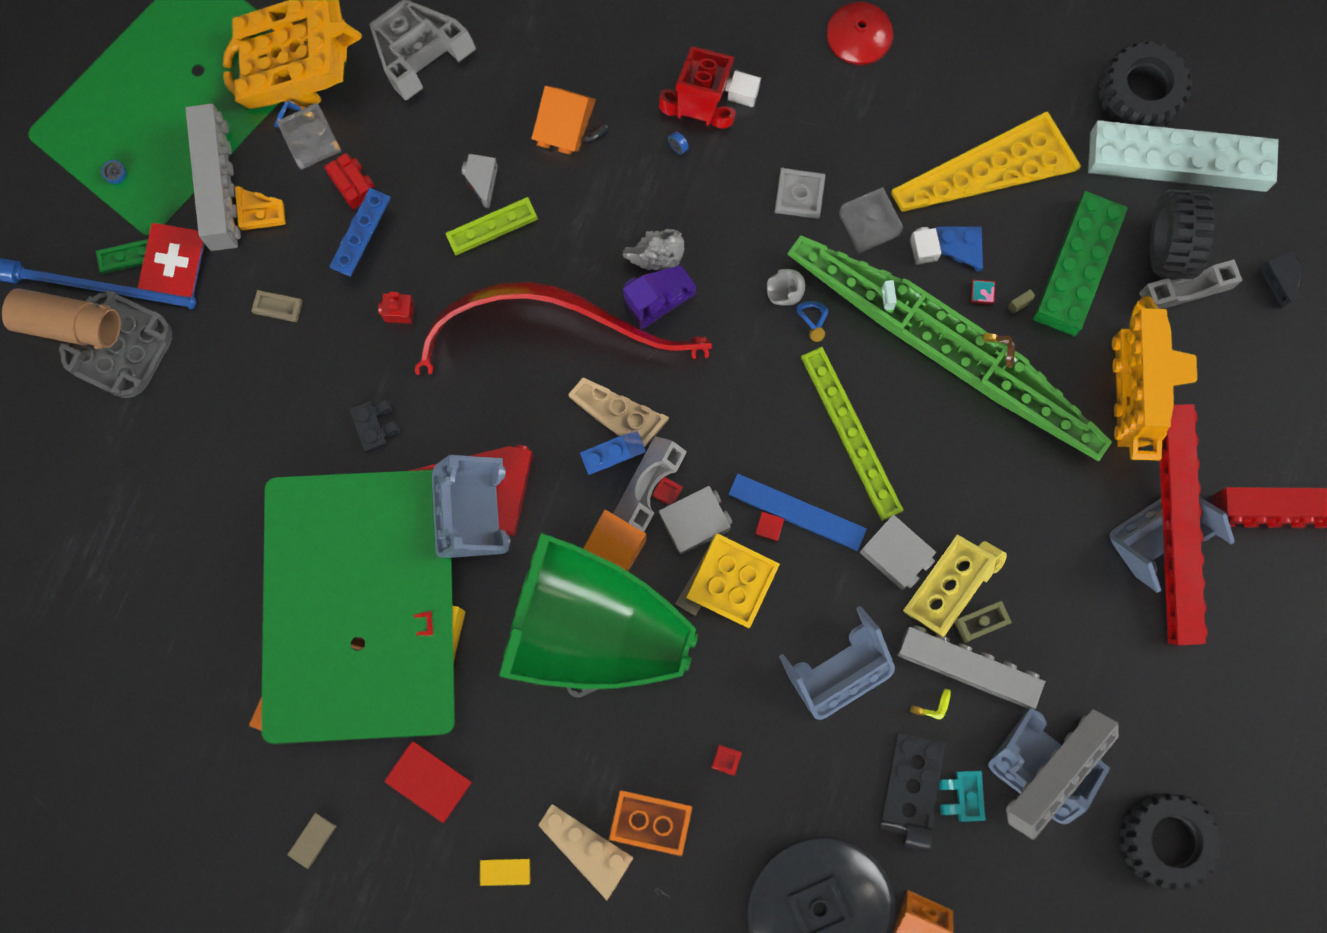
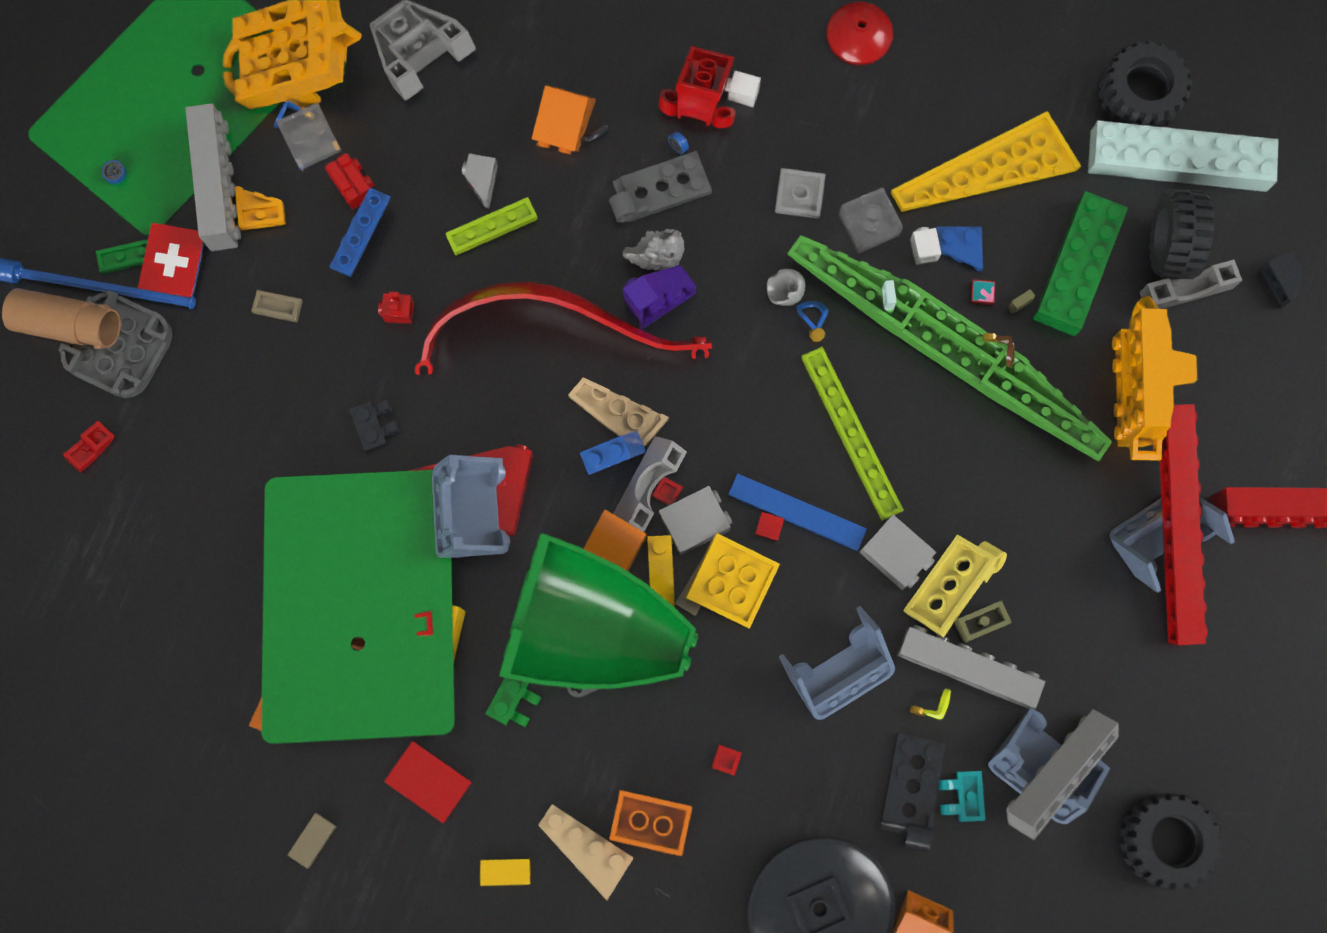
(90, 446): none -> red slope
(507, 700): none -> green plate
(630, 208): none -> dark grey hinge
(661, 566): none -> yellow slope

